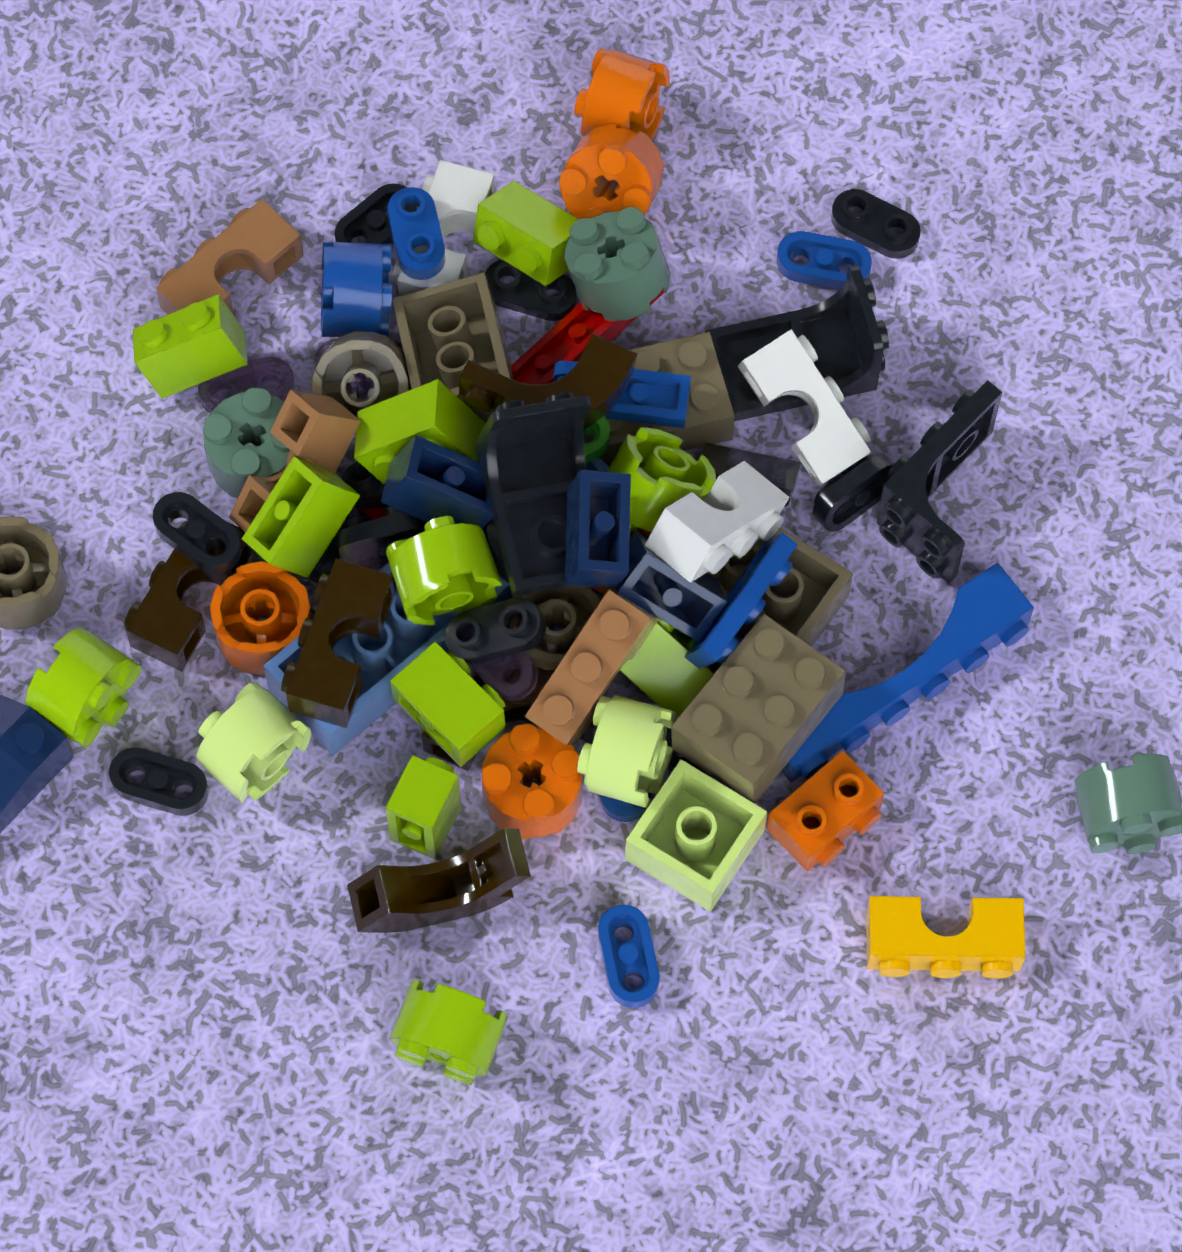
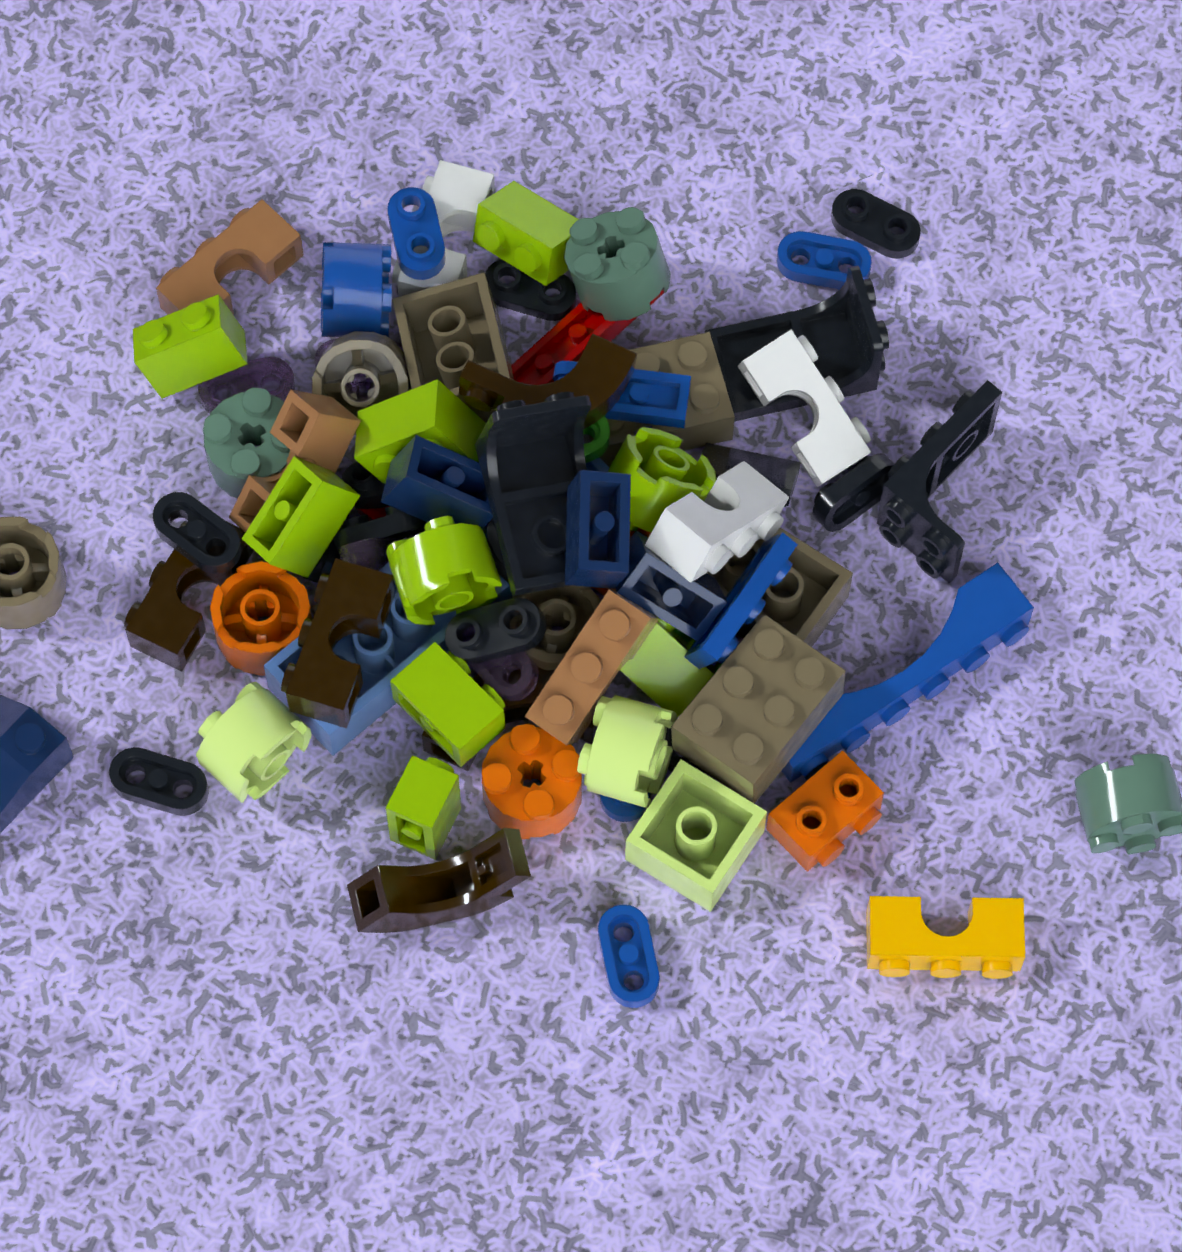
(83, 686): lime brick -> none
(370, 218): black plate -> none
(447, 1030): lime brick -> none
(609, 155): orange brick -> none
(623, 93): orange brick -> none

